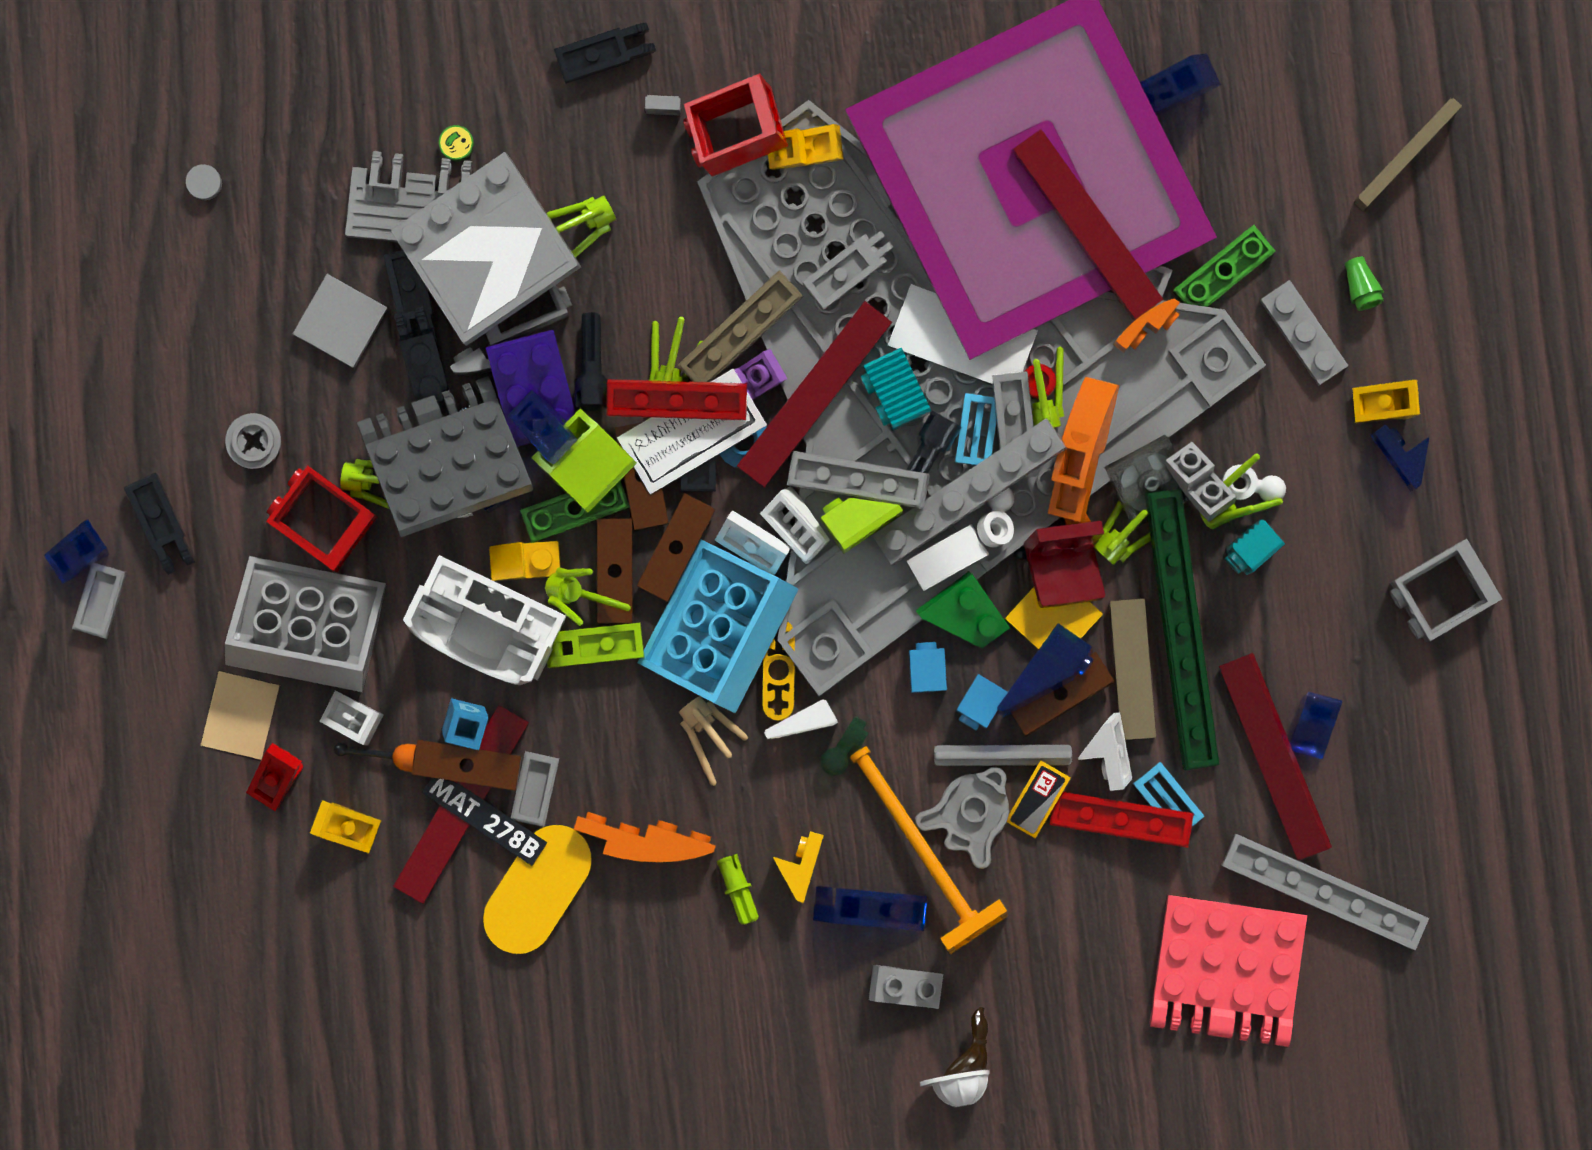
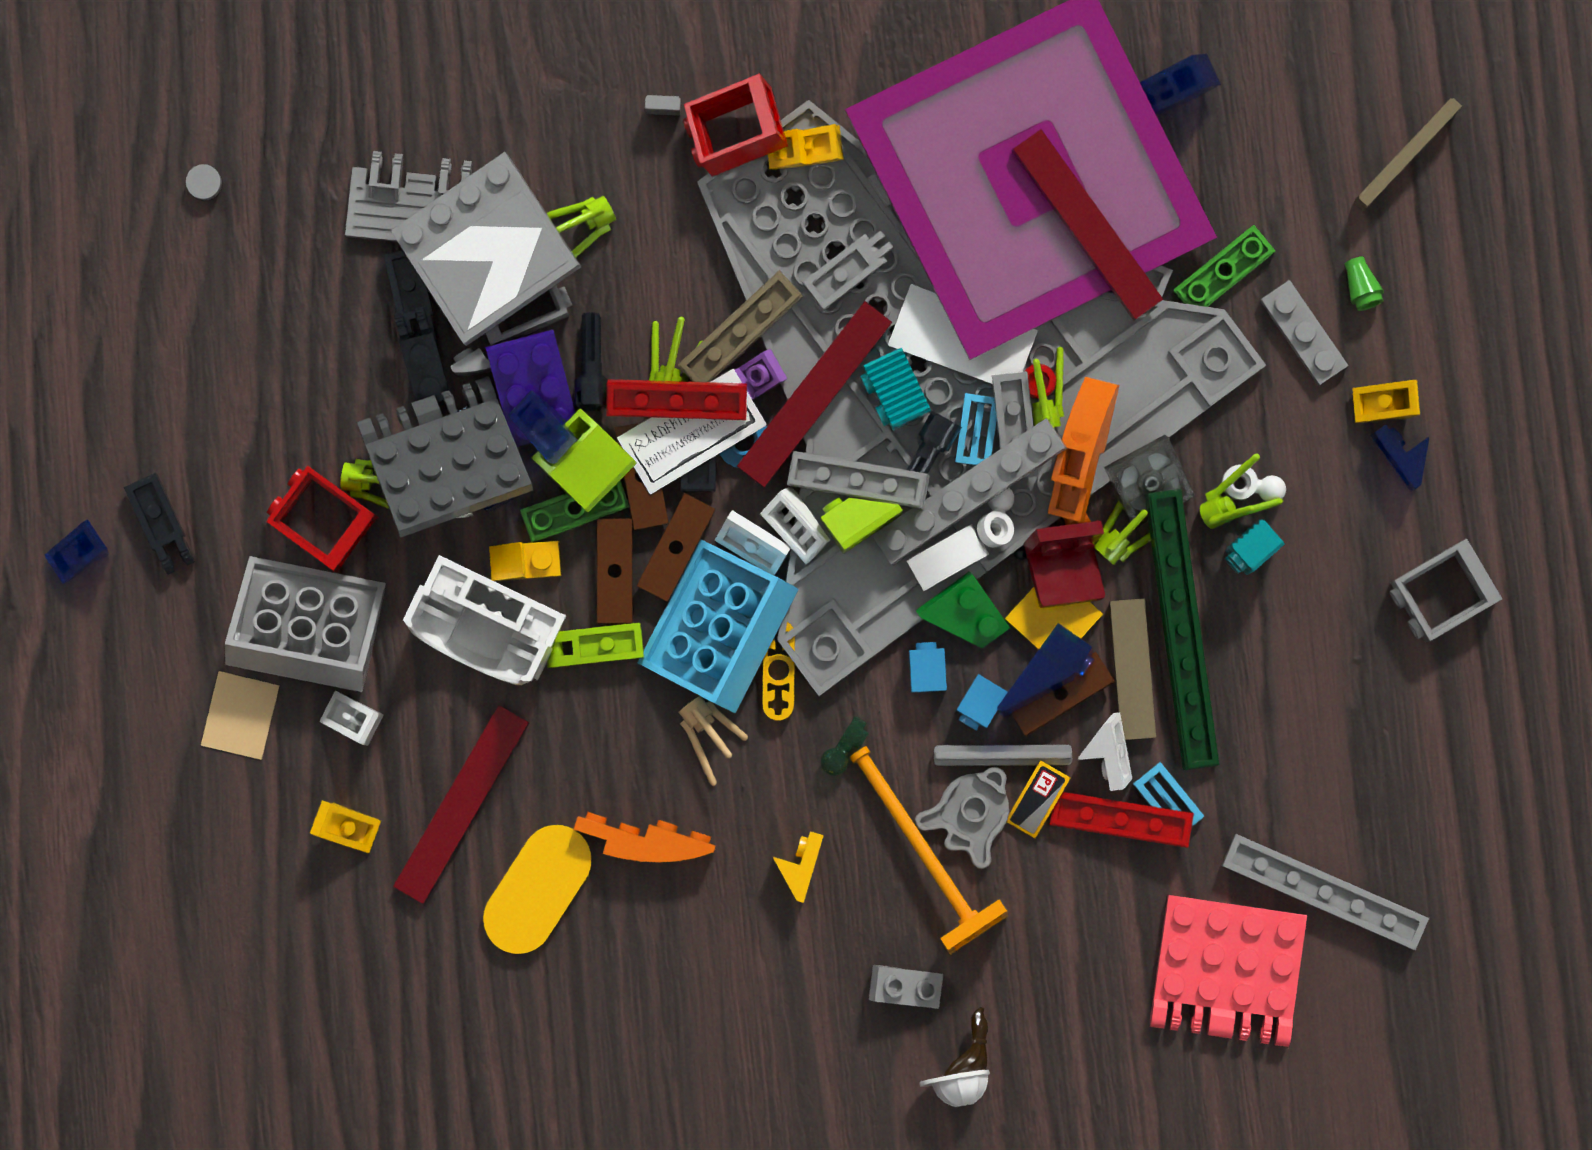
(99, 600): light grey tile -> none
(252, 424): light grey gear -> none
(274, 776): red slope -> none
(340, 321): light grey tile -> none
(402, 756): hinge -> none
(445, 762): reddish brown tile -> none
(456, 143): tile -> none
(464, 724): dark azure brick -> none
(485, 818): black sticker -> none
(534, 788): light grey tile -> none
(564, 588): lime plant -> none
(601, 52): black hinge -> none
(738, 889): lime axle -> none
(811, 718): white slope -> none
(870, 908): clear blue slope -> none
(1157, 317): orange slope -> none
(1199, 482): light grey slope -> none
(1275, 756): dark red tile -> none
(1315, 724): clear blue slope -> none

